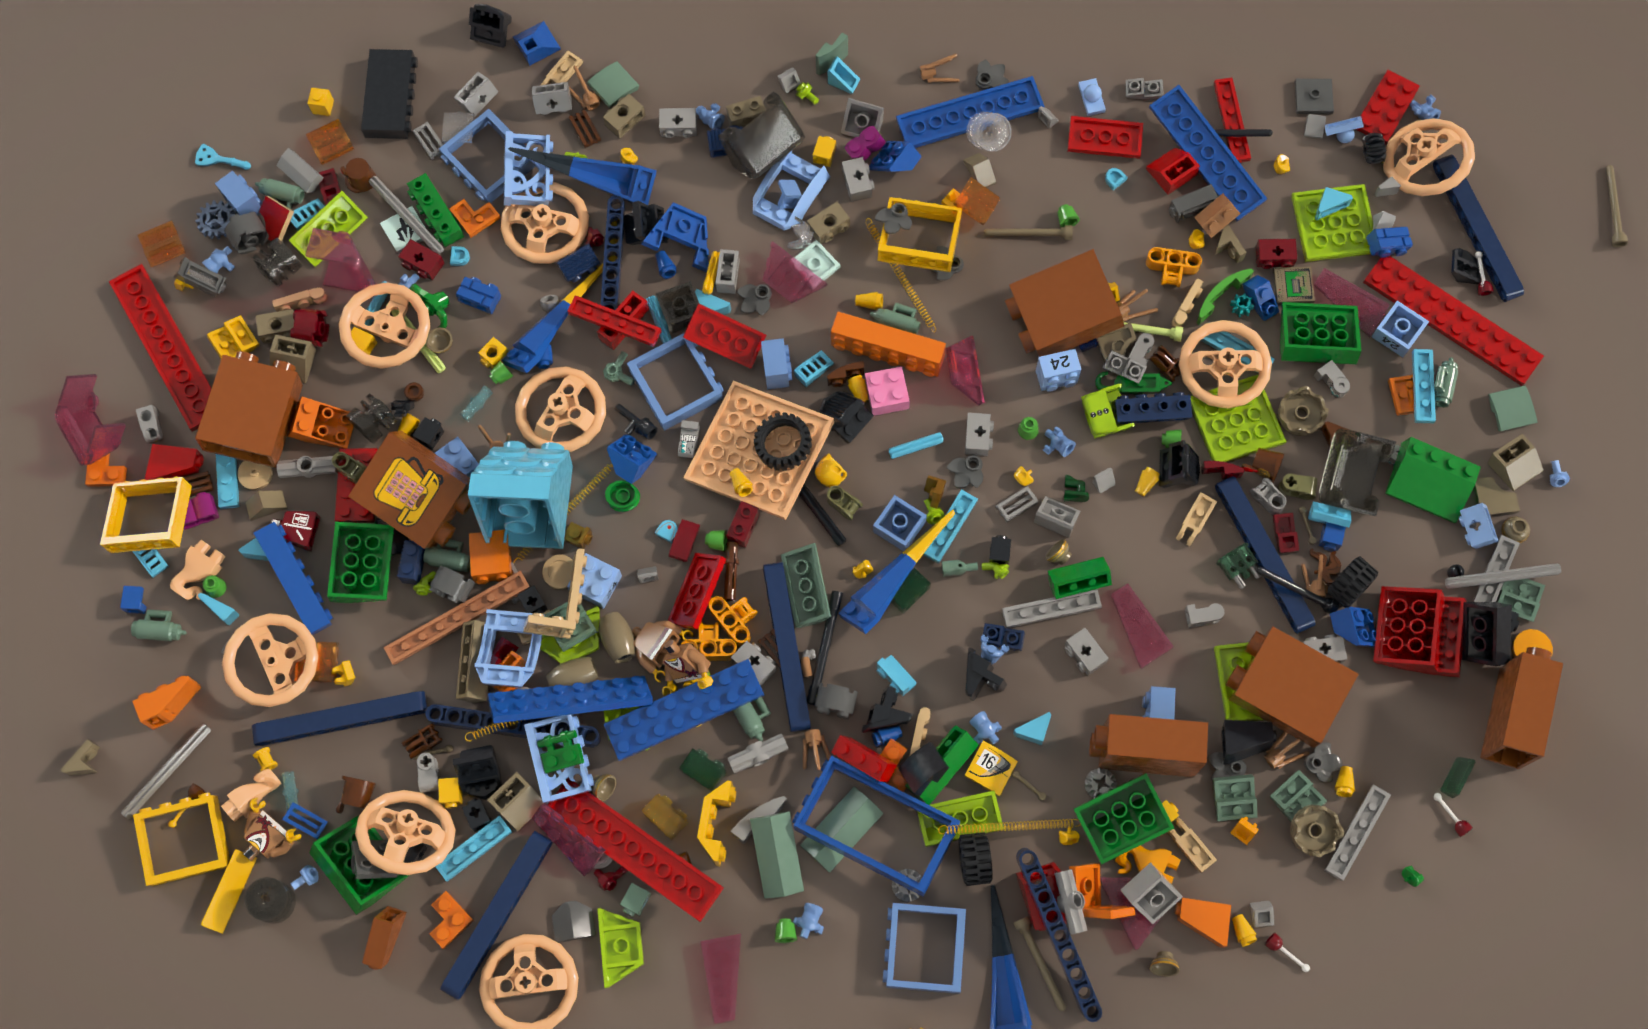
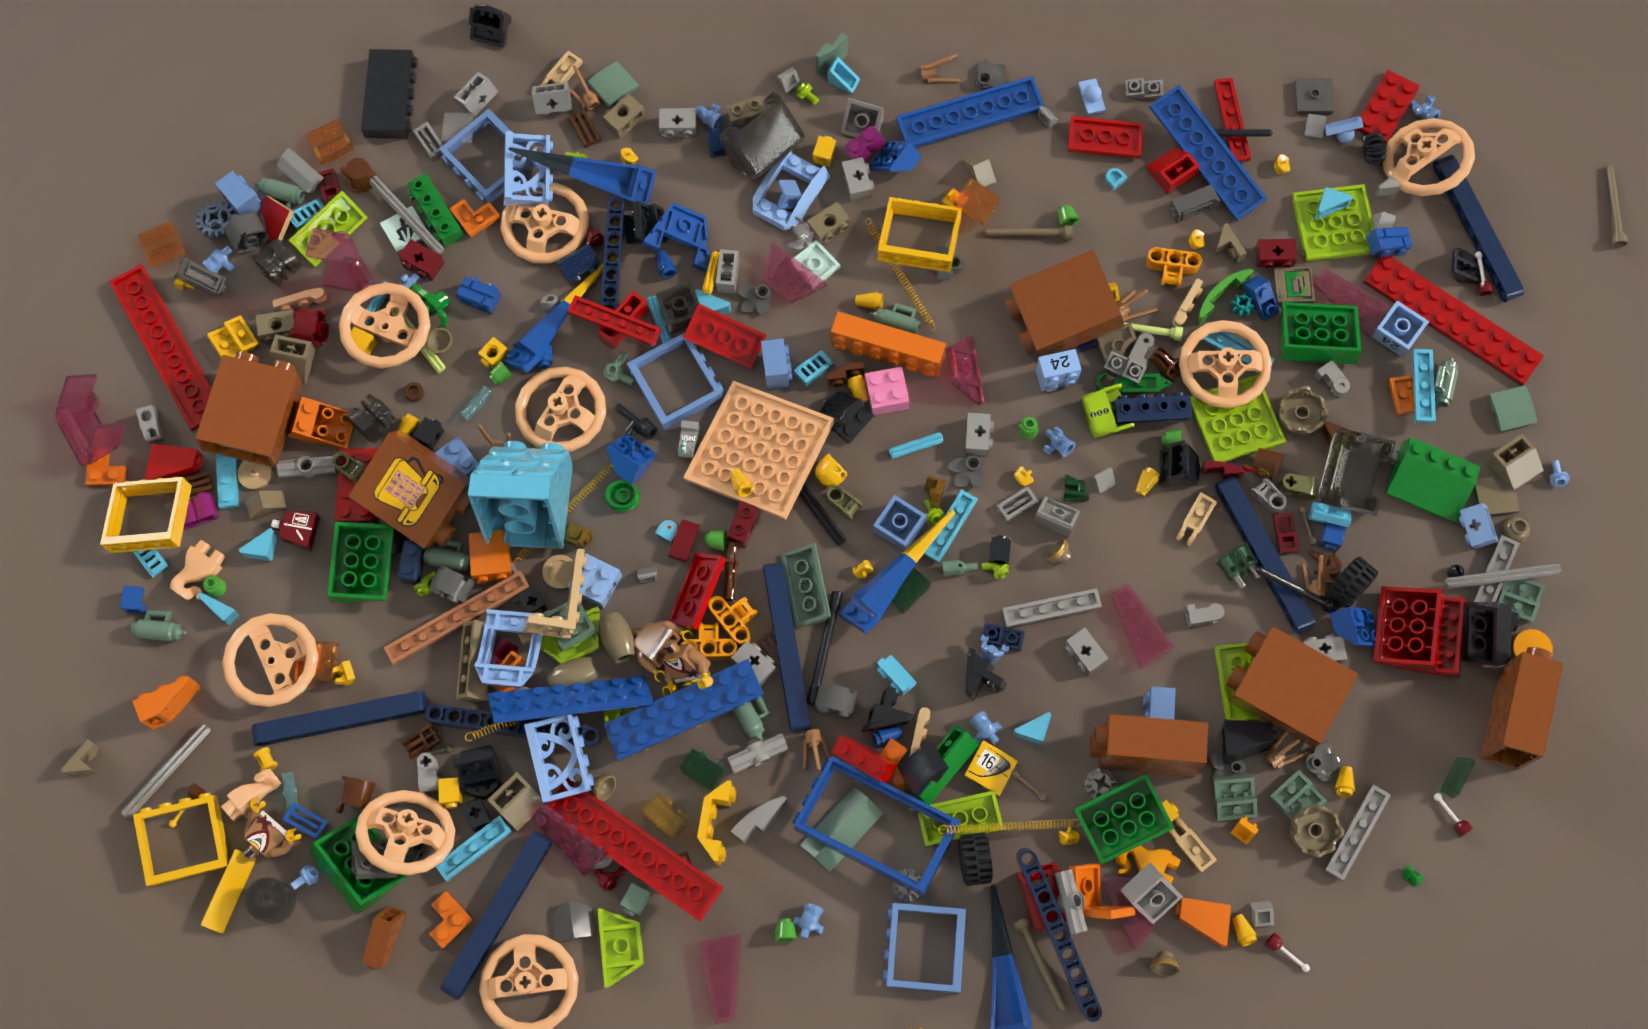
(215, 158): medium azure piece -> none
(292, 578): blue brick -> none
(320, 101): yellow brick -> none
(401, 407): black plate -> none
(459, 256): medium azure tile -> none
(536, 43): blue slope -> none
(560, 758): green plate -> none
(777, 855): sand green slope -> none
(778, 421): black tyre -> none
(805, 662): medium nougat arm -> none
(894, 218): dark grey plate -> none
(995, 138): clear wheel -> none
(1079, 577): green brick -> none
(1217, 215): medium nougat brick -> none

